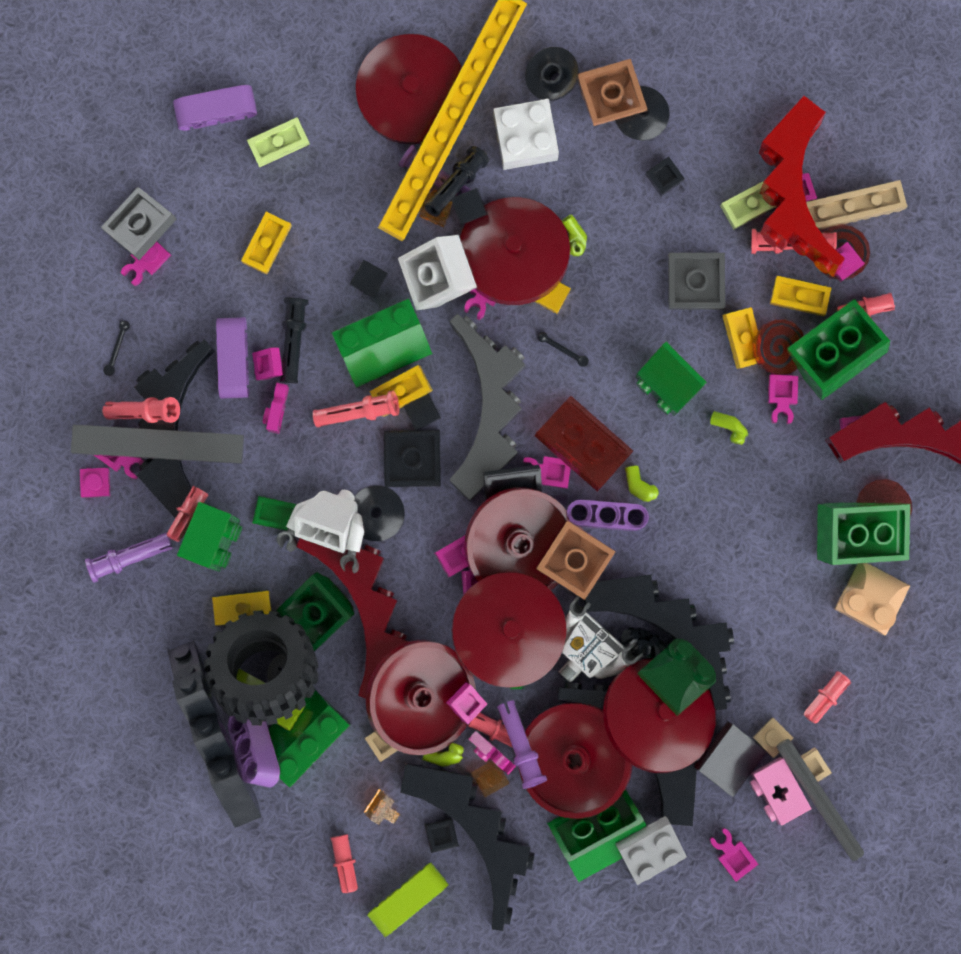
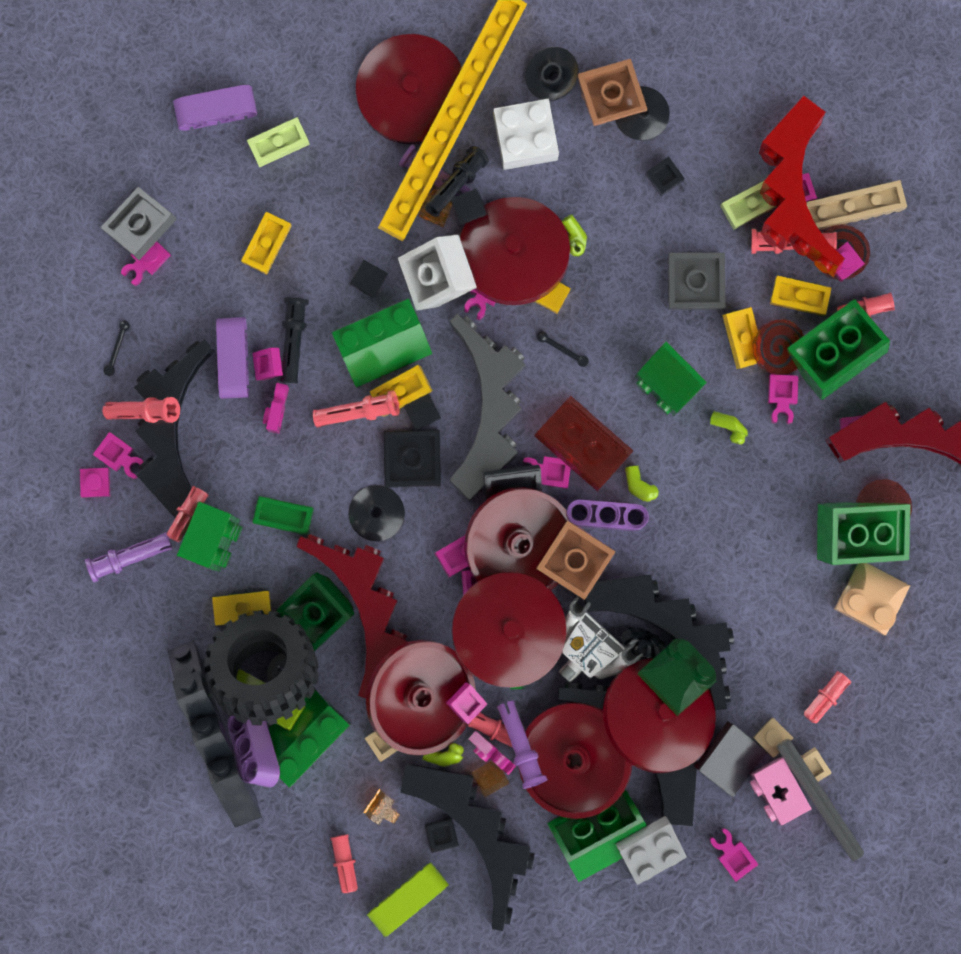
(157, 444): dark grey tile -> none
(329, 522): white torso -> none

